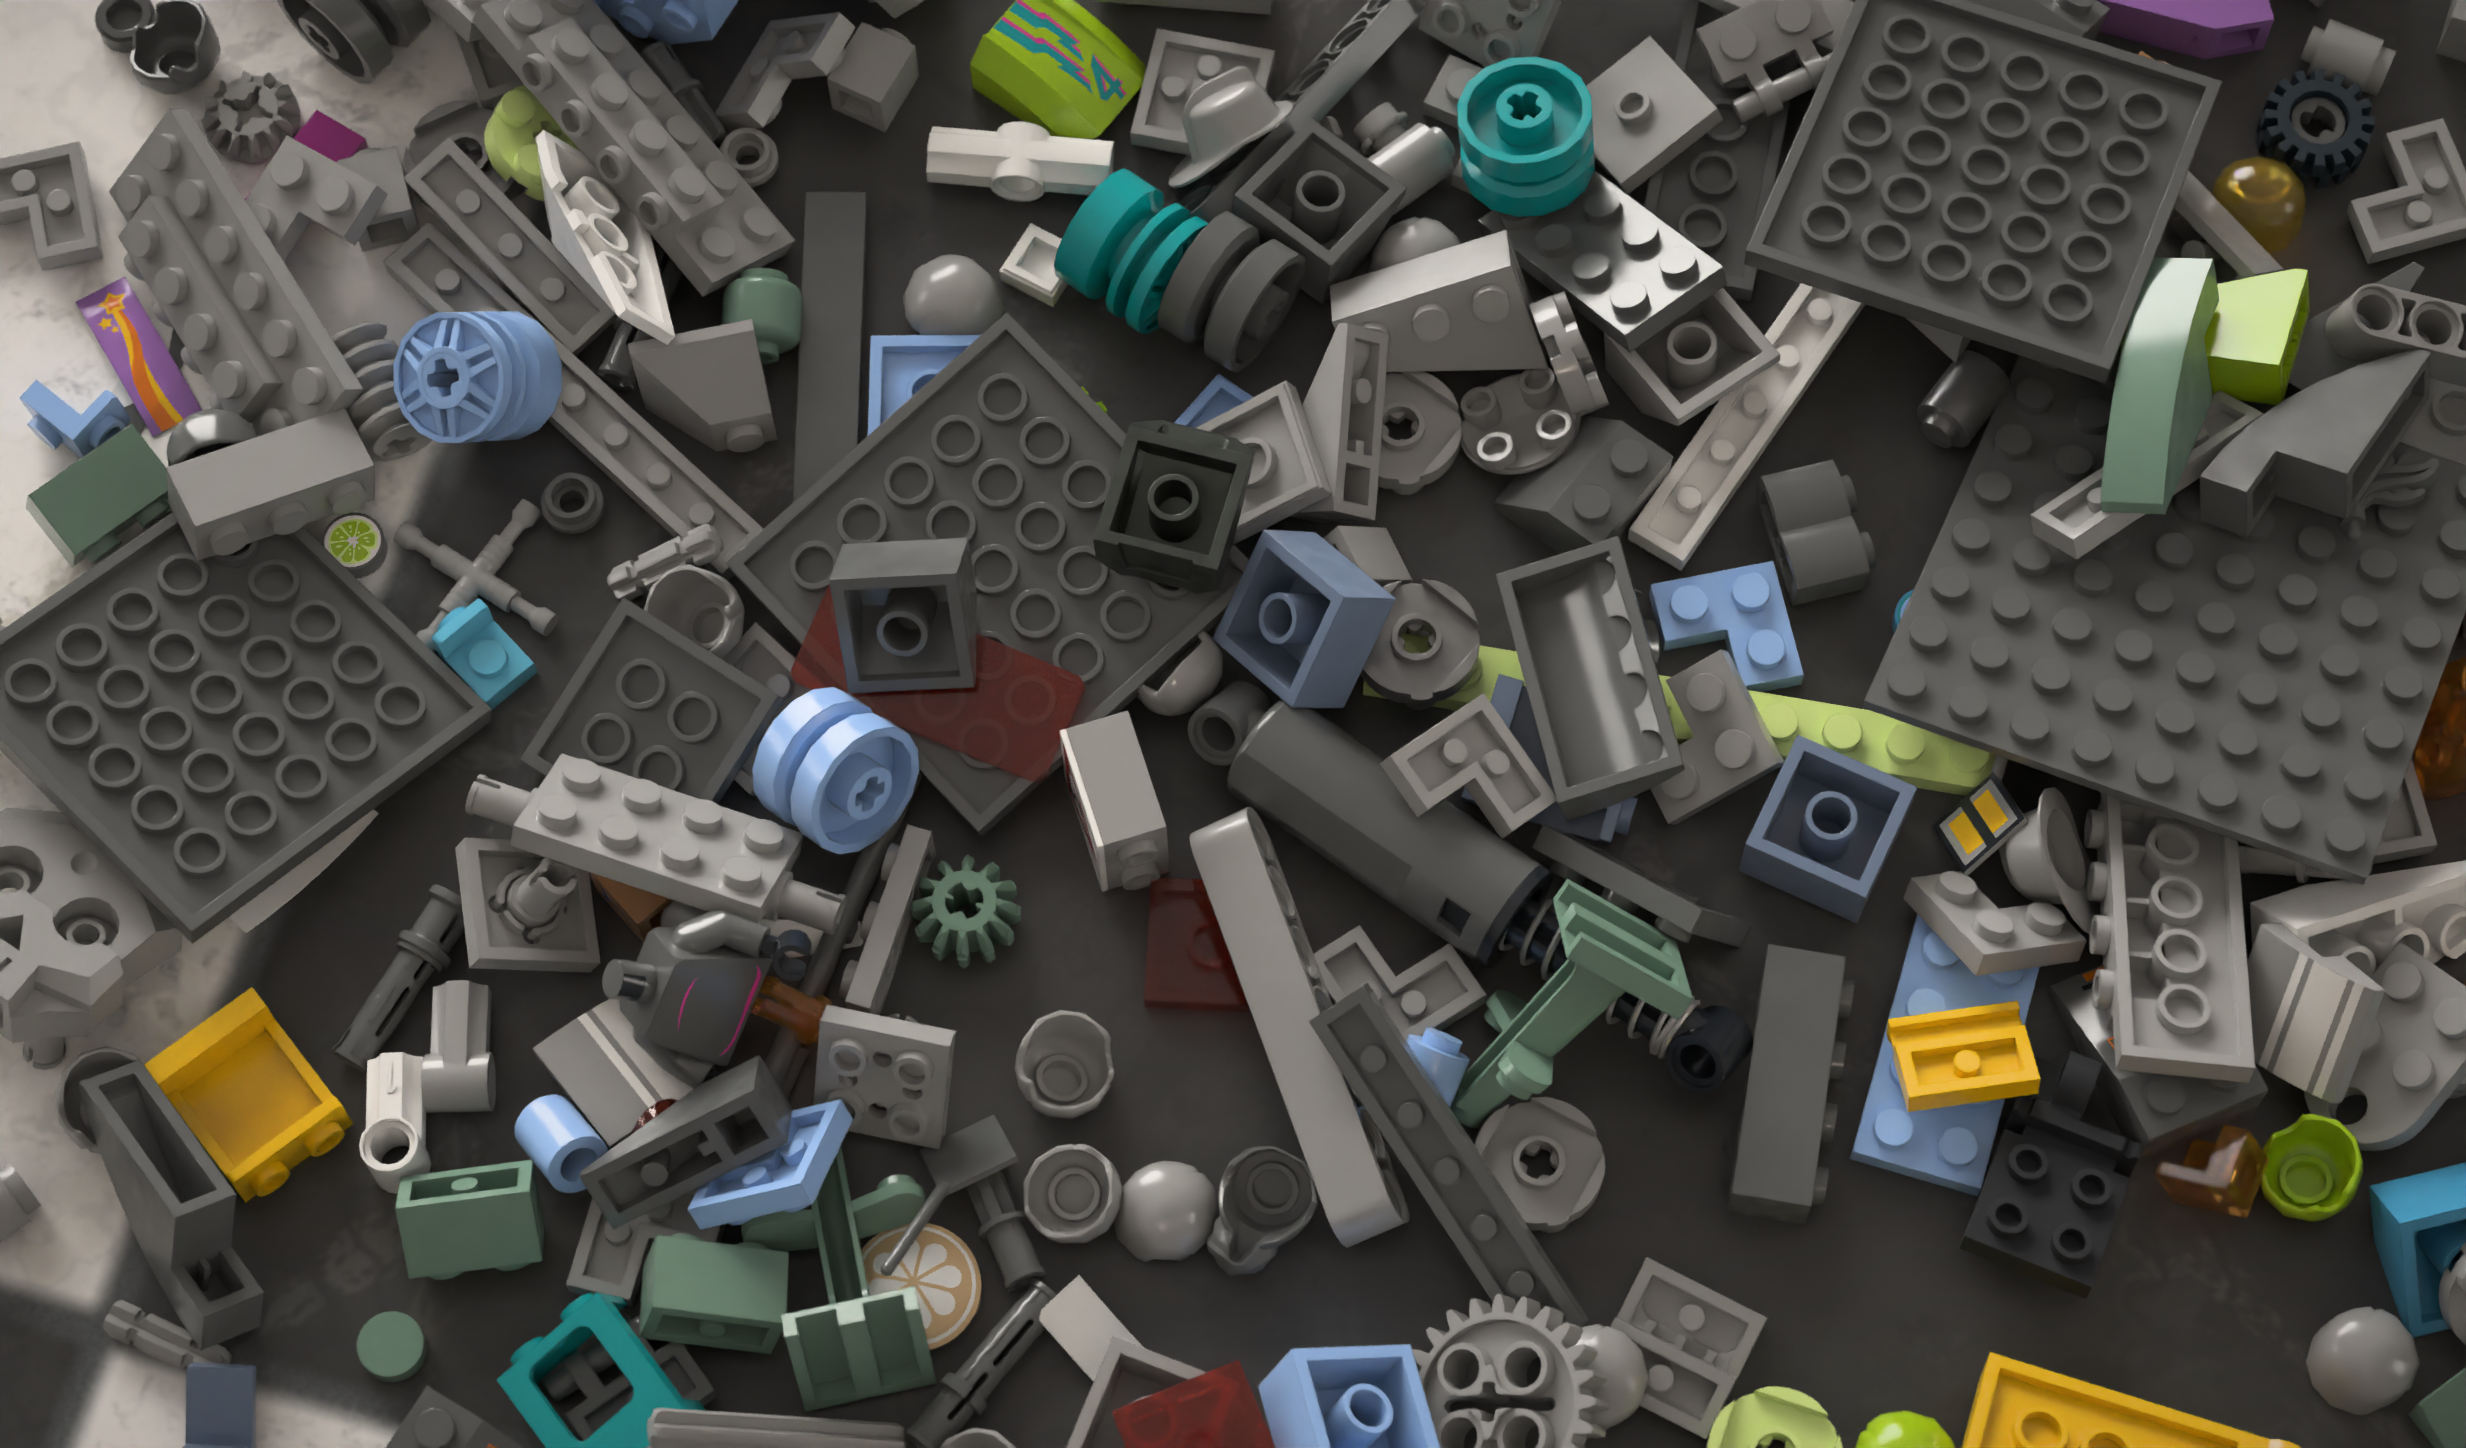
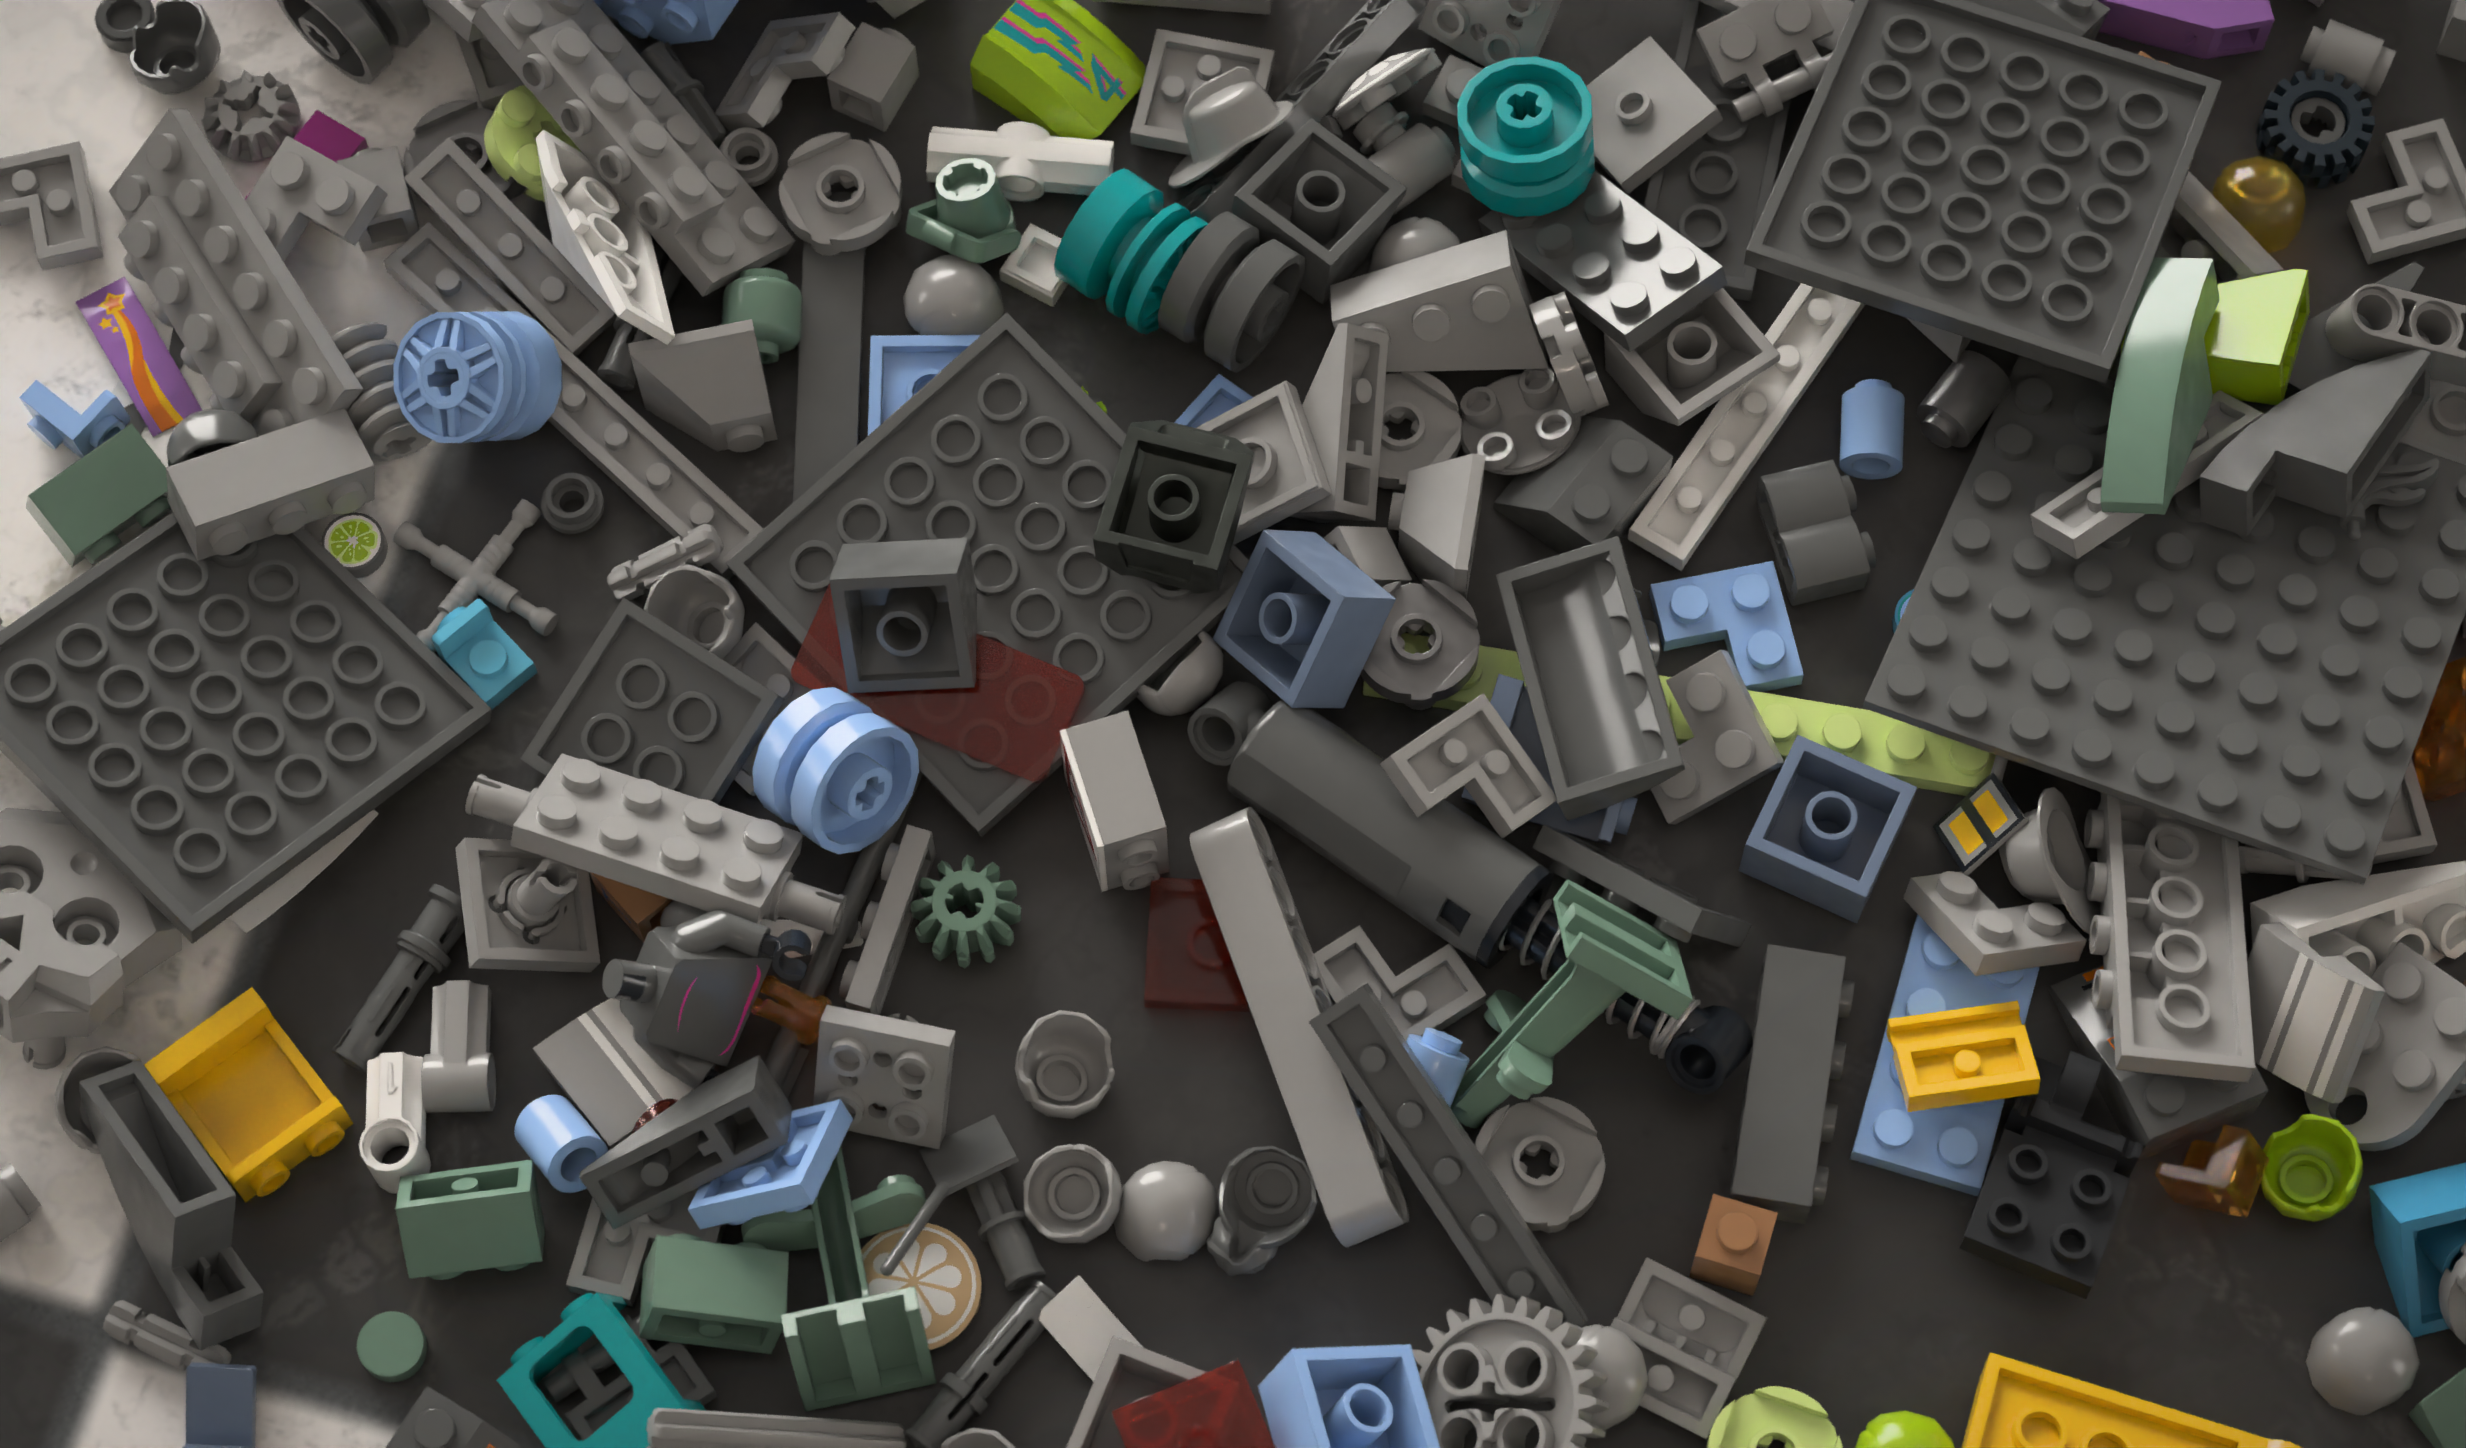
(835, 224): none -> light grey plate
(968, 214): none -> sand green piece
(1384, 84): none -> light grey dish
(1440, 519): none -> light grey slope
(1733, 1245): none -> medium nougat brick
(1872, 430): none -> light blue brick

